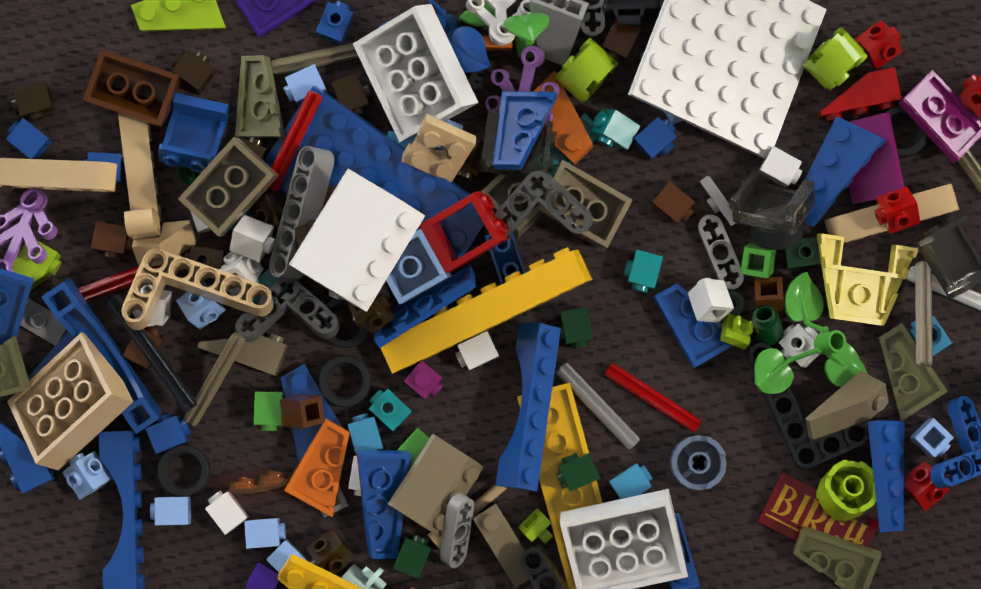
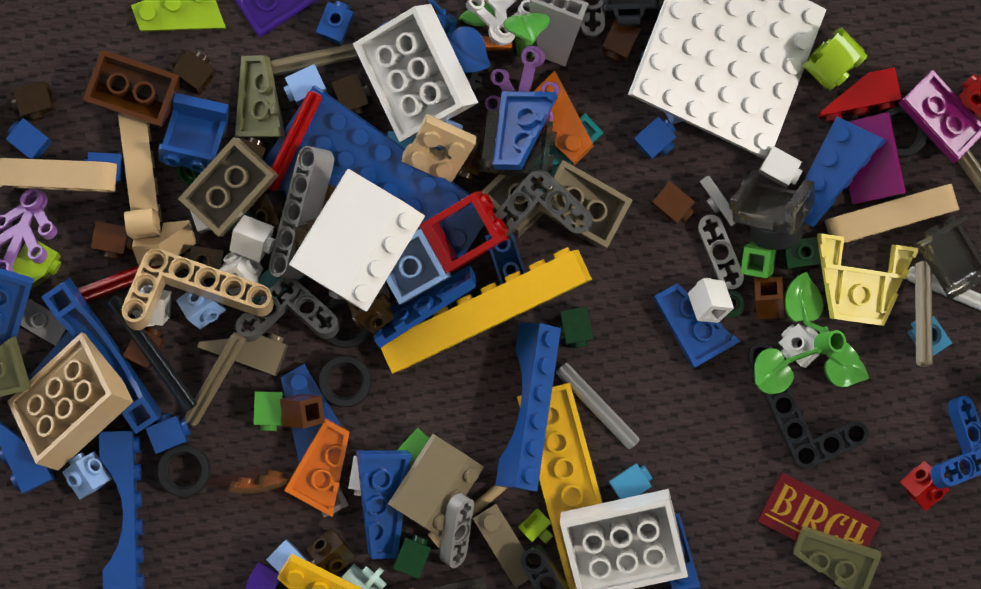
(171, 511): light blue brick -> none
(226, 511): white brick -> none
(264, 532): light blue brick -> none
(365, 433): dark azure brick -> none
(389, 409): teal brick -> none
(424, 380): magenta brick -> none
(476, 351): white brick -> none
(577, 471): dark green brick -> none
(586, 70): lime brick -> none
(614, 129): brick -> none
(643, 270): teal brick -> none
(652, 397): red axle -> none
(713, 462): sand blue brick -> none
(736, 331): lime tile -> none
(767, 325): dark green brick -> none
(838, 500): lime brick -> none
(850, 405): dark tan slope -> none
(880, 44): red brick -> none
(888, 472): blue wing -> none
(897, 210): red brick -> none
(911, 384): olive wing -> none
(932, 438): light blue brick -> none

